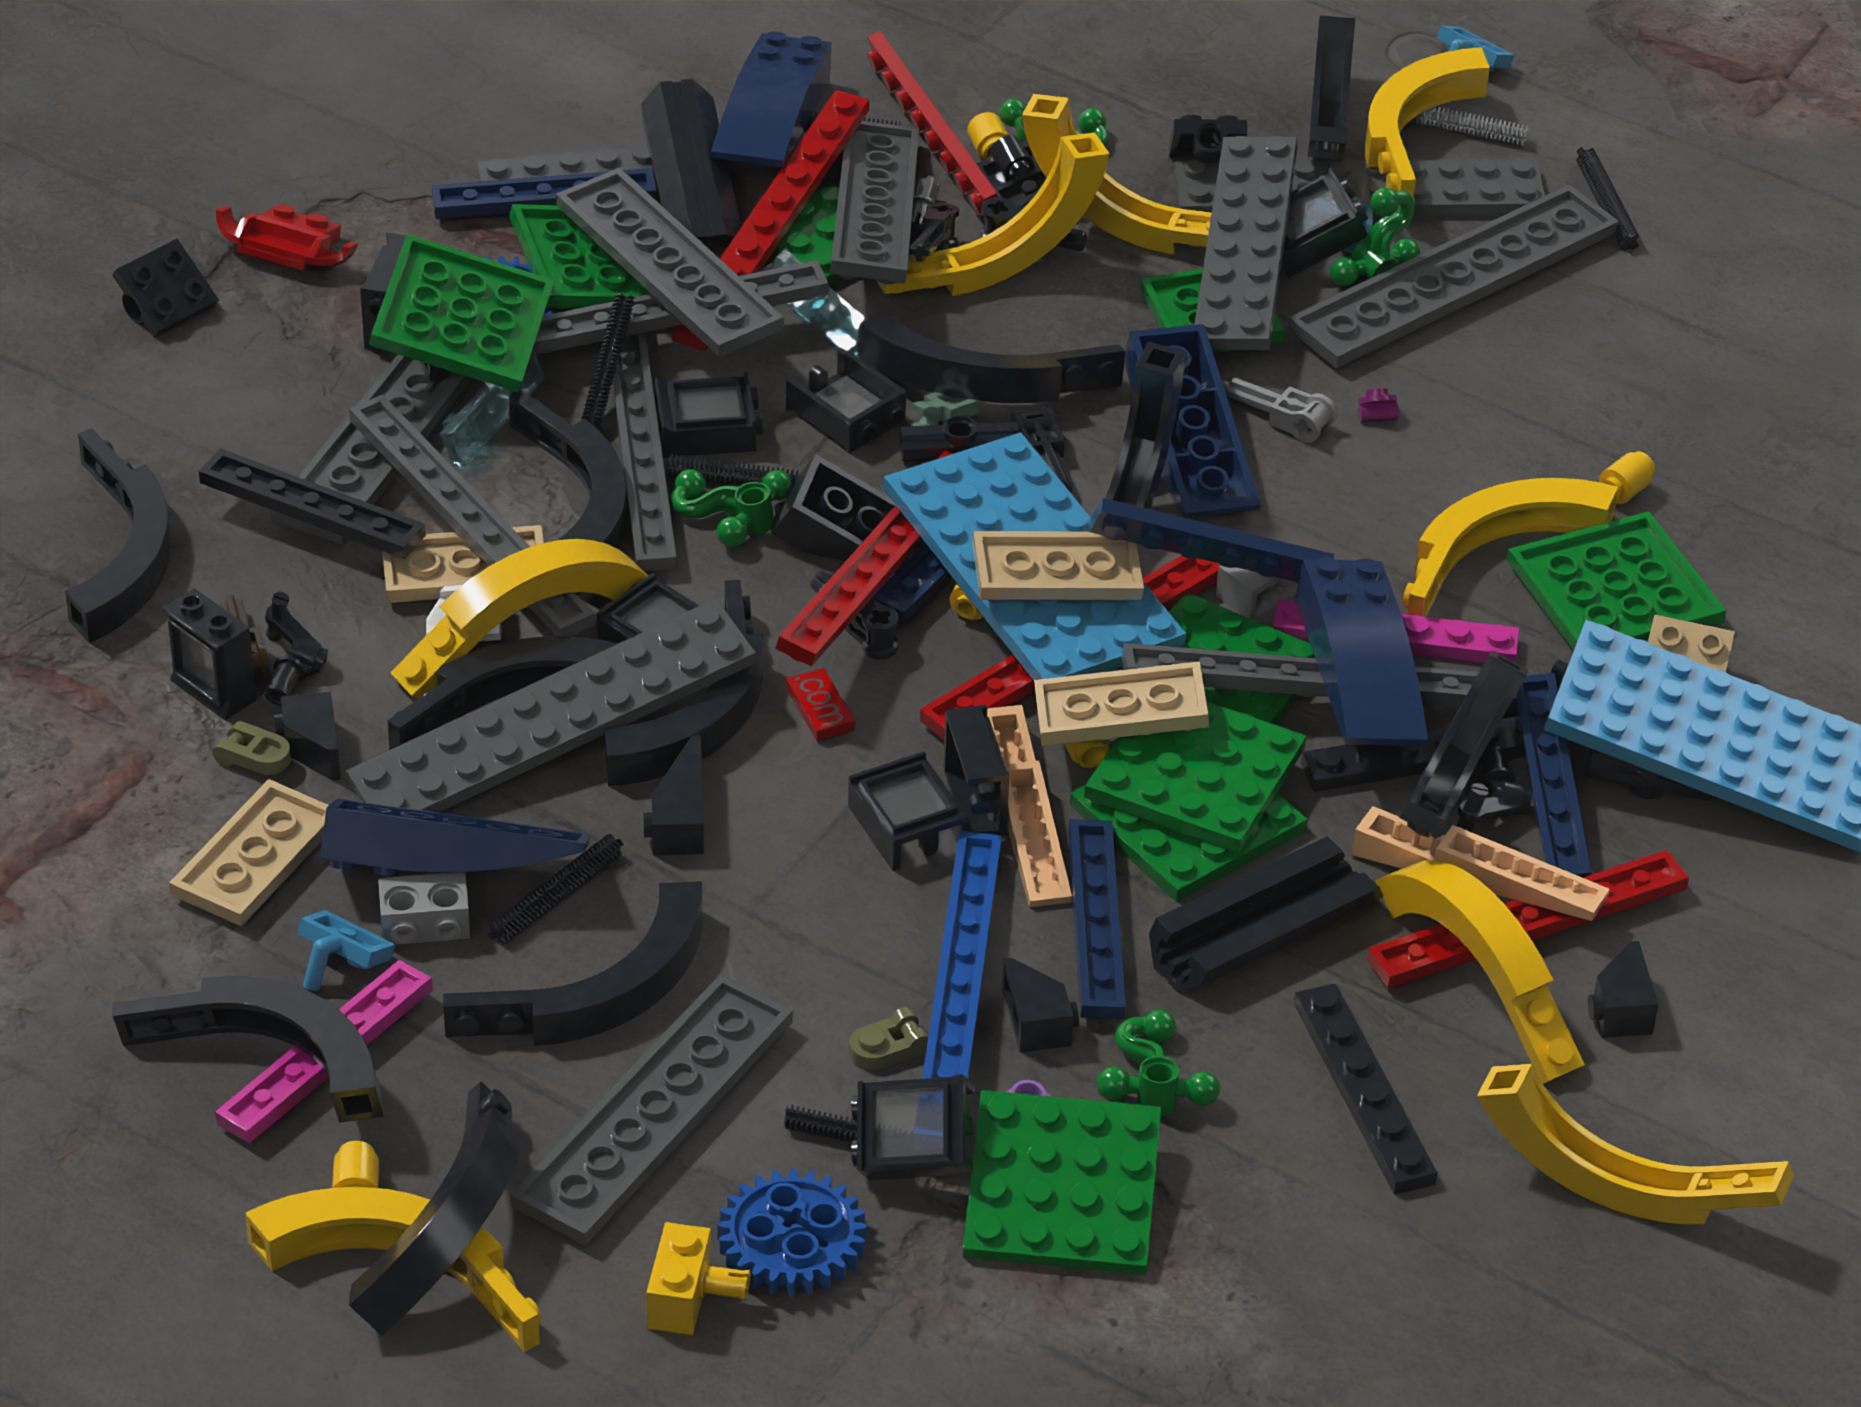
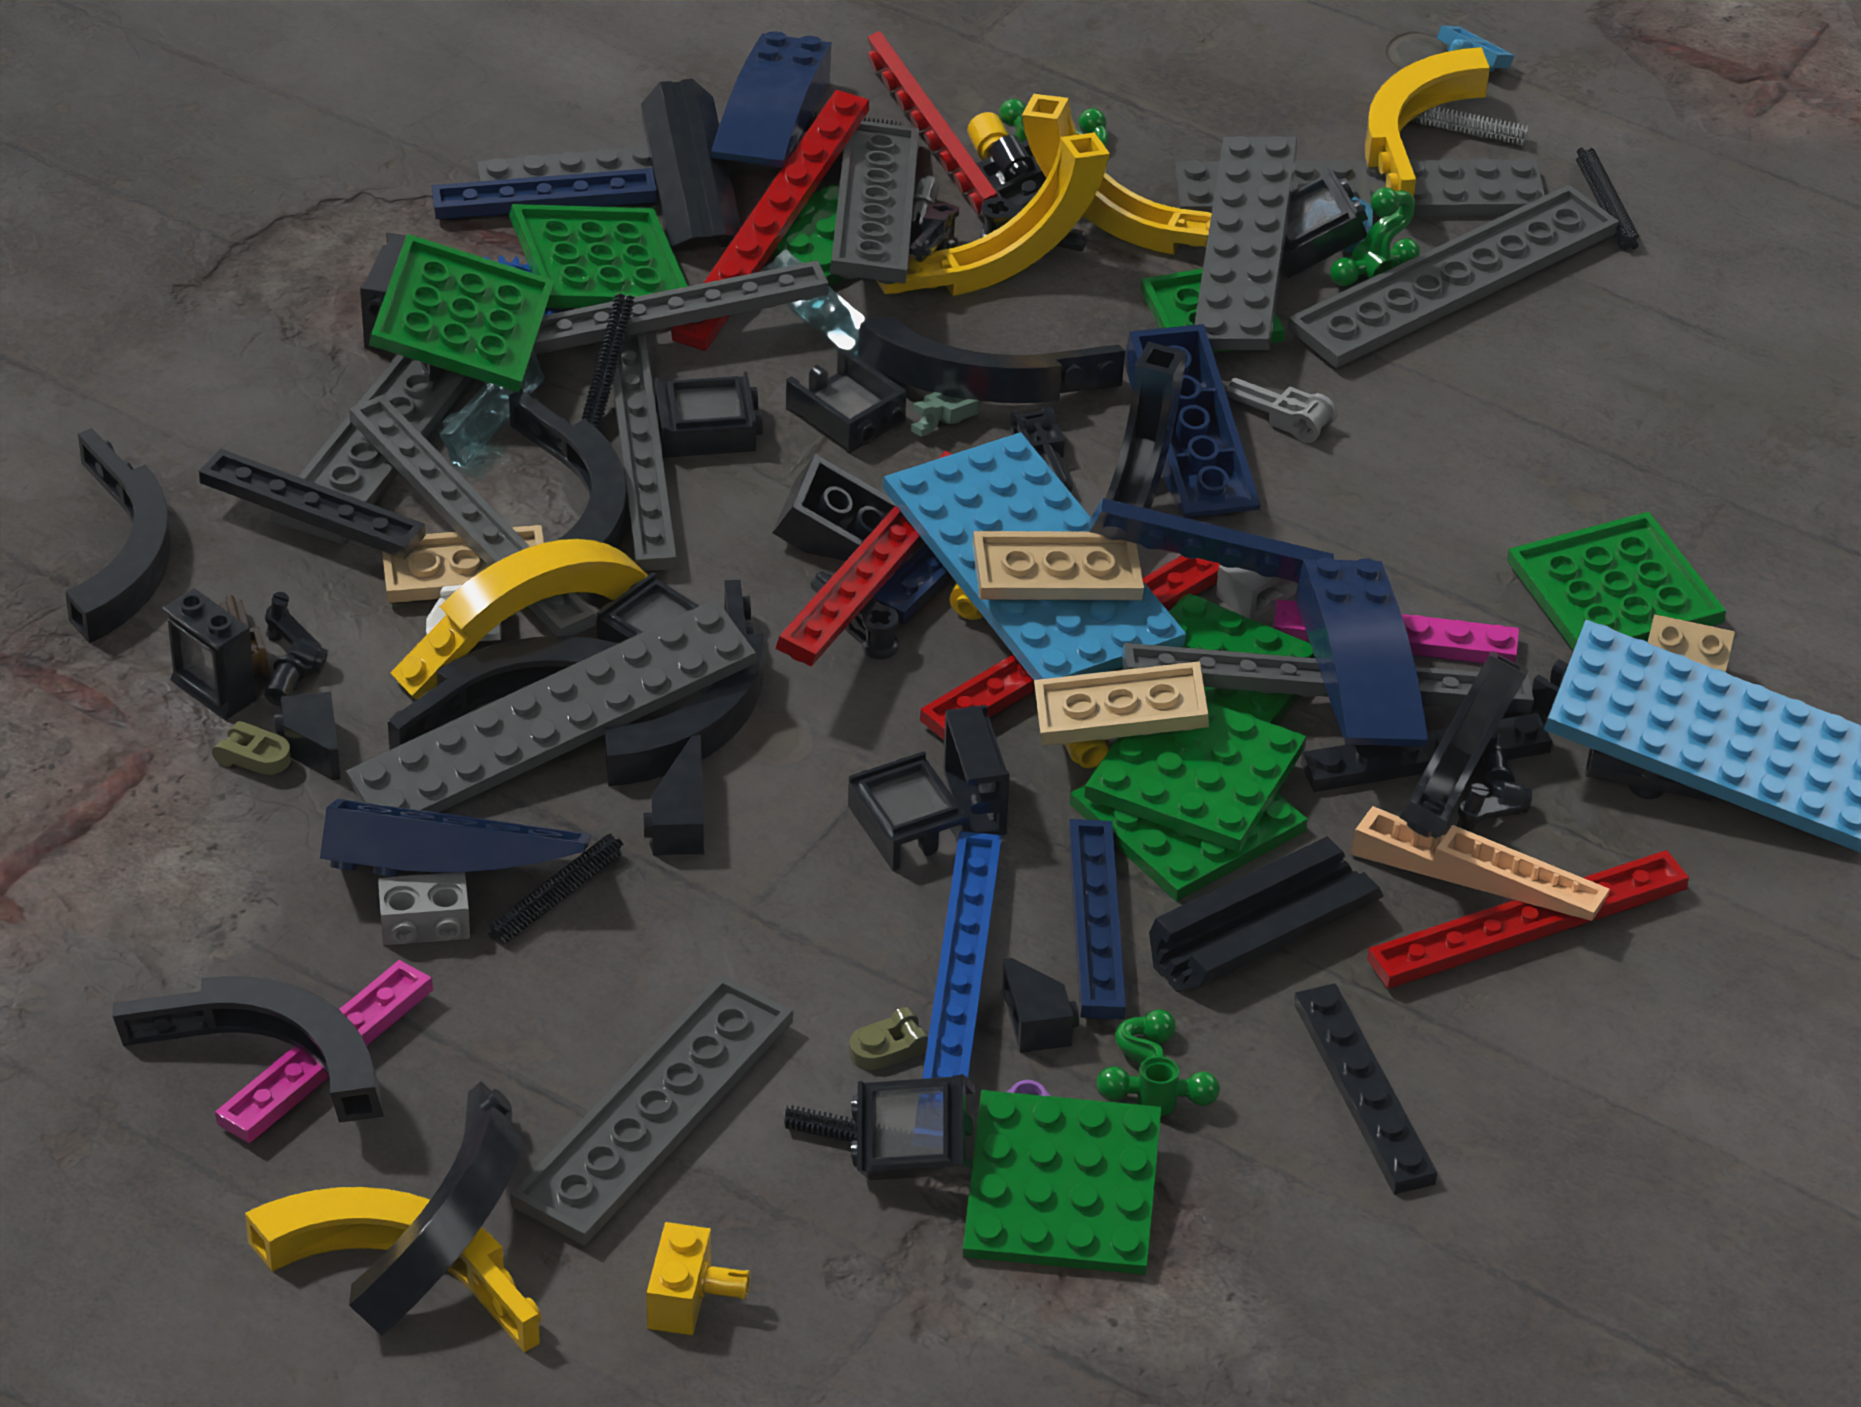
(164, 288): black plate -> none
(252, 853): tan plate -> none
(285, 237): red plate -> none
(336, 935): dark azure plate -> none
(355, 1166): yellow brick -> none
(601, 1000): black arch -> none
(670, 262): dark grey plate -> none
(719, 472): black axle -> none
(749, 503): green piece -> none
(792, 1232): blue gear -> none
(820, 704): red tile -> none
(954, 436): black piece -> none
(1029, 812): light nougat slope -> none
(1203, 137): black plate -> none
(1331, 88): black arch -> none
(1378, 405): magenta plate -> none
(1499, 946): yellow arch -> none
(1502, 512): yellow arch -> none
(1551, 778): dark blue plate -> none
(1614, 1177): yellow arch -> none
(1624, 996): black slope -> none
(1631, 475): yellow brick -> none

